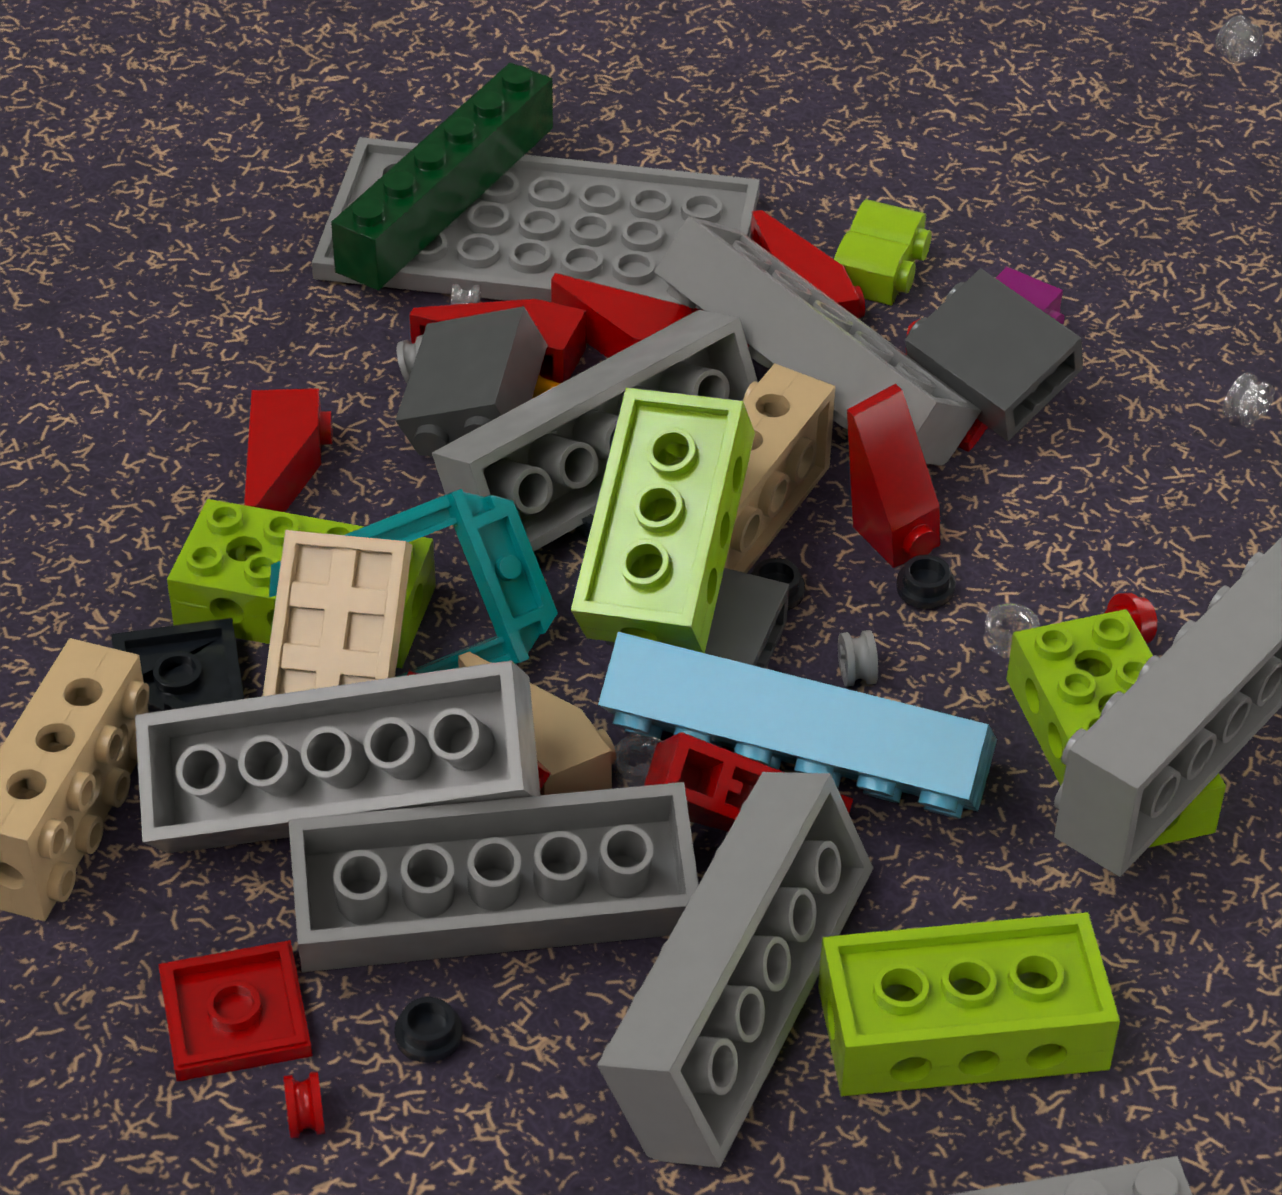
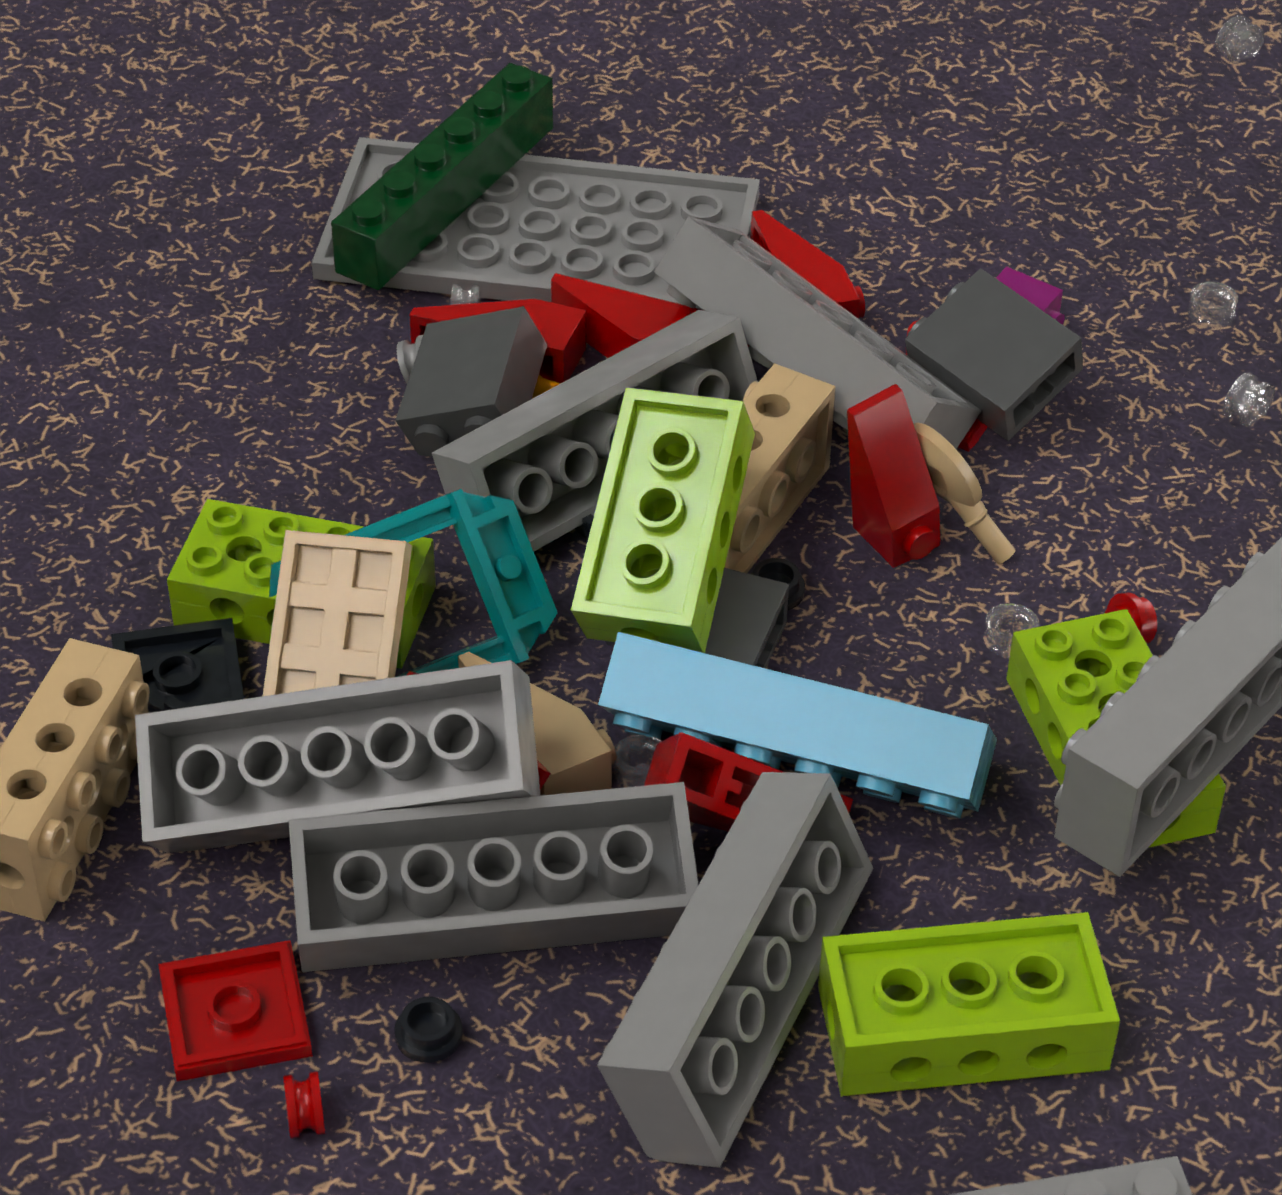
(284, 445): red slope -> none
(858, 658): light grey bush -> none
(883, 249): lime brick -> none
(926, 582): black plate -> none
(958, 485): none -> tan piece
(1212, 304): none -> clear bush

